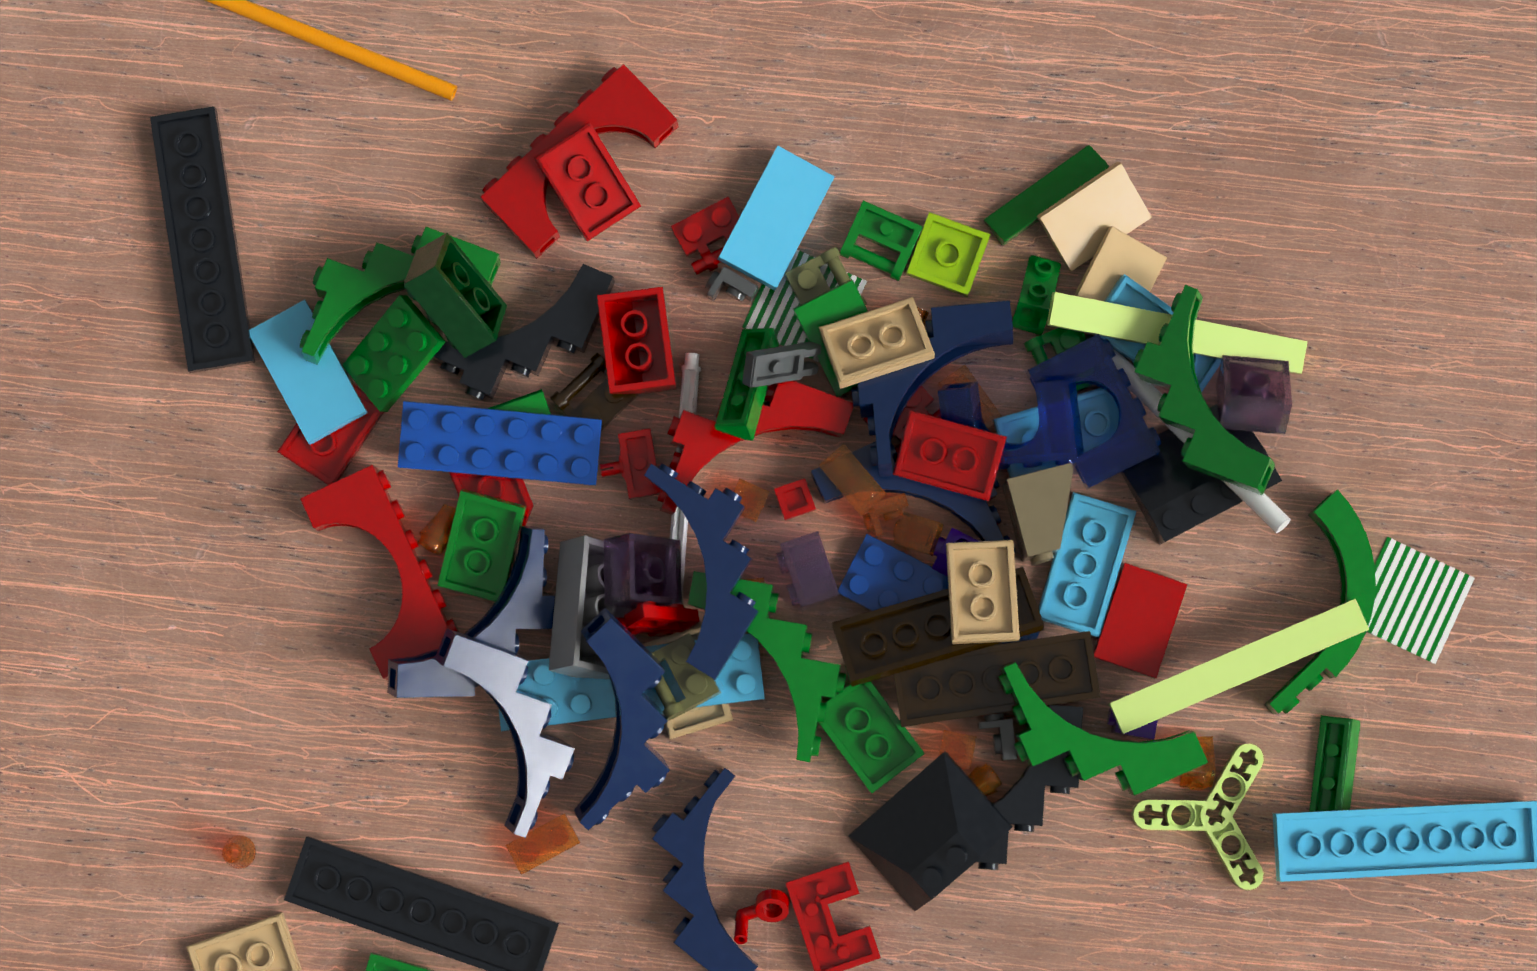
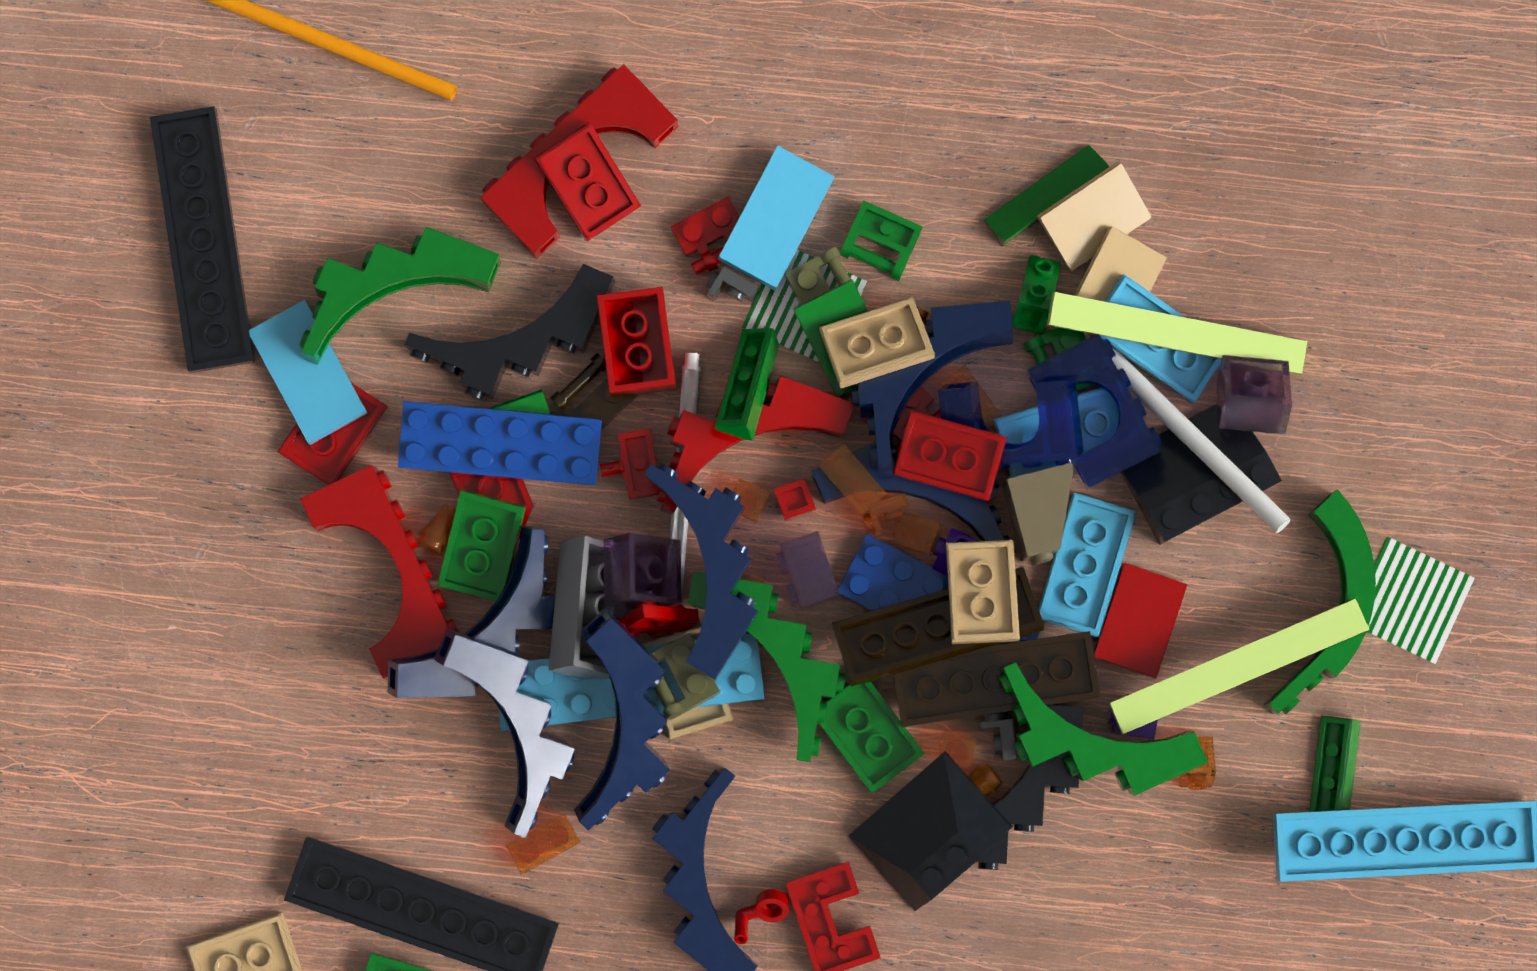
(246, 852): clear orange cone -> none
(393, 353): green plate -> none
(455, 295): dark green brick -> none
(780, 364): dark grey hinge -> none
(948, 254): lime plate -> none
(1172, 367): green arch -> none
(1218, 830): yellowish green piece -> none

